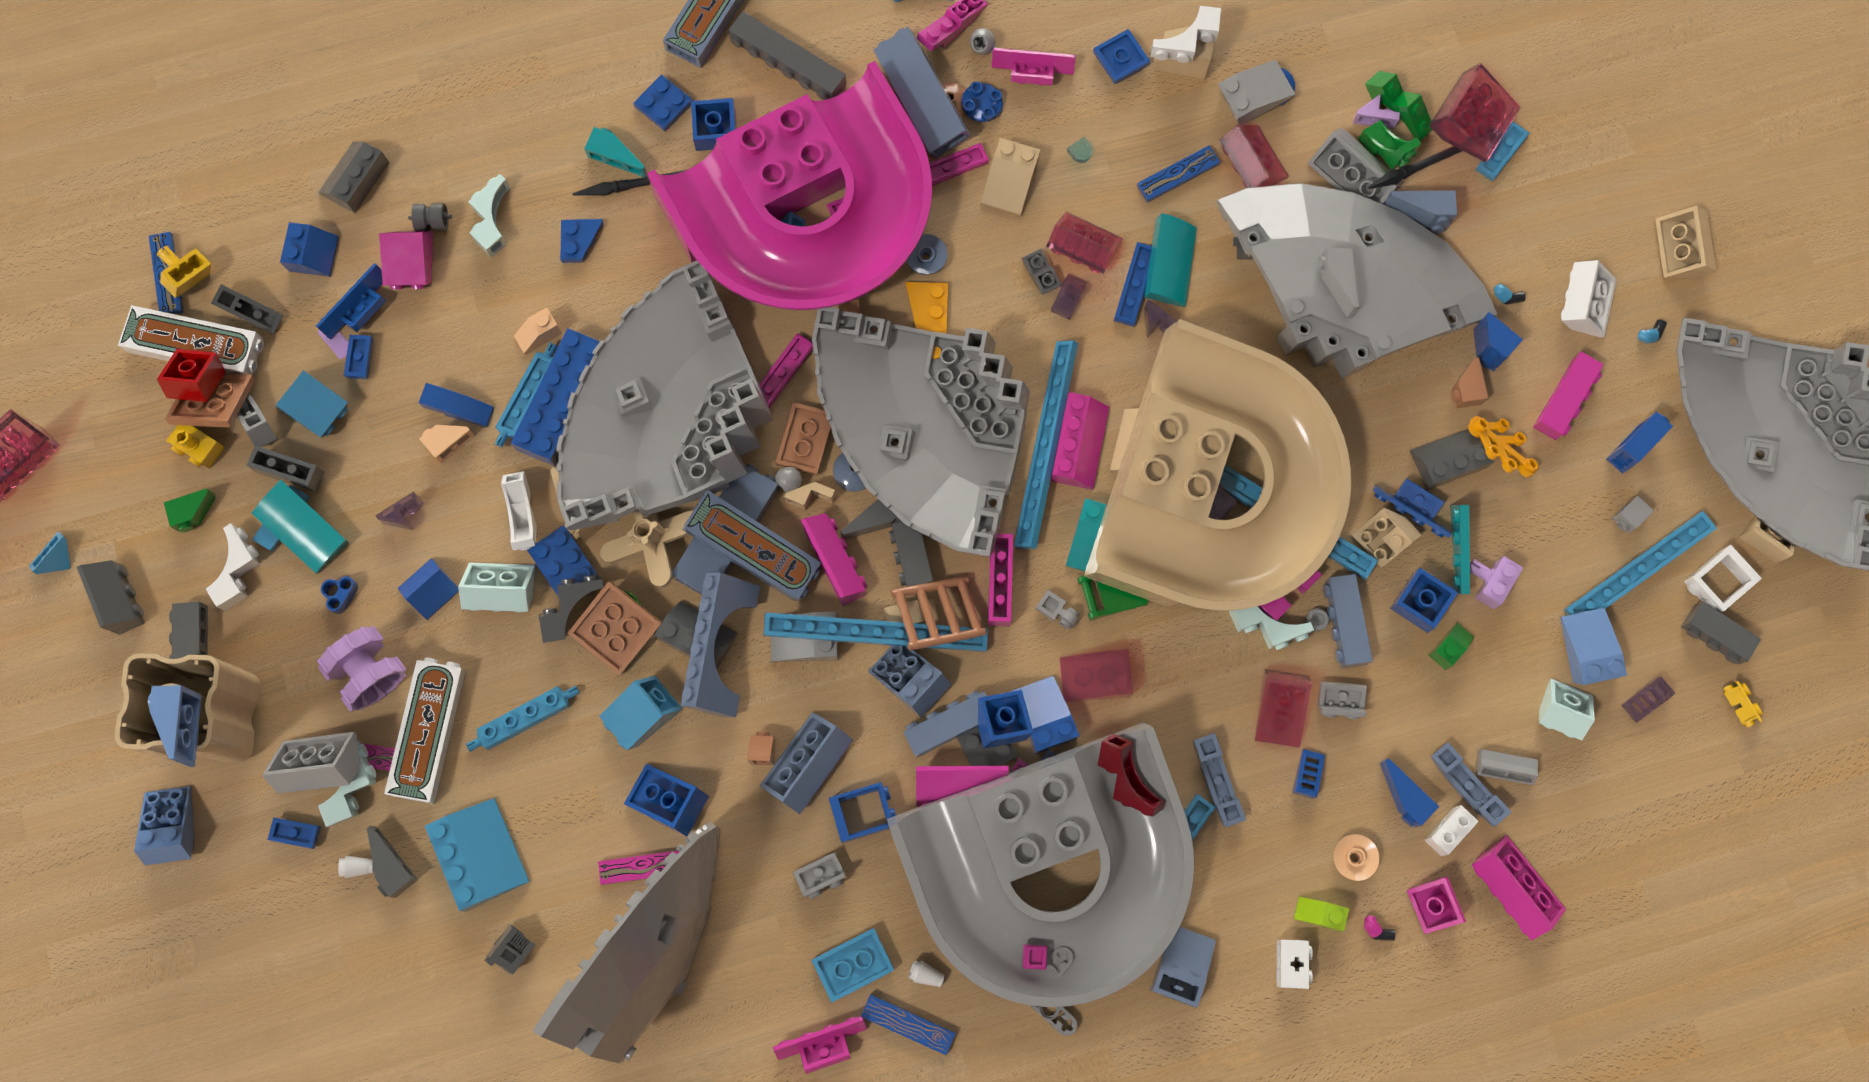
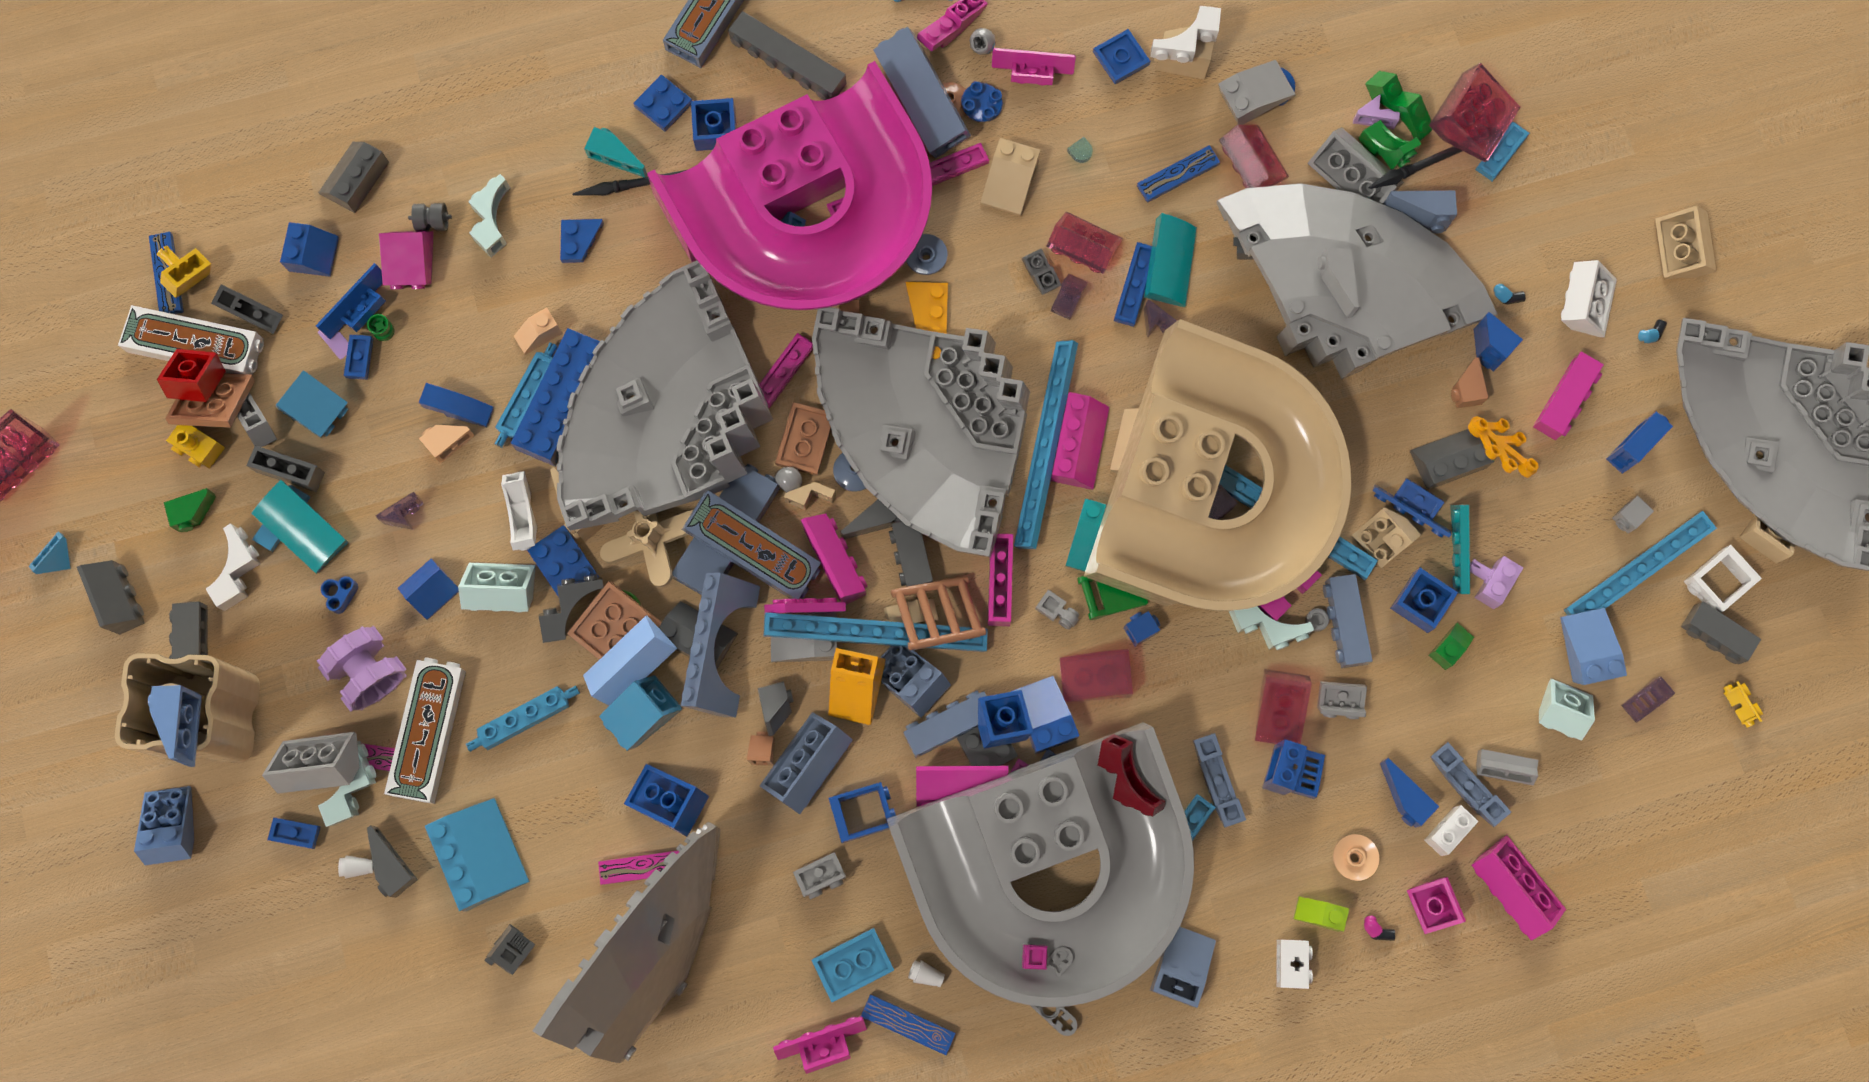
(378, 323): none -> green wheel
(628, 661): none -> light blue slope
(775, 705): none -> dark grey slope
(805, 605): none -> dark pink plate
(854, 685): none -> light orange slope
(1142, 627): none -> blue brick
(1280, 773): none -> blue window

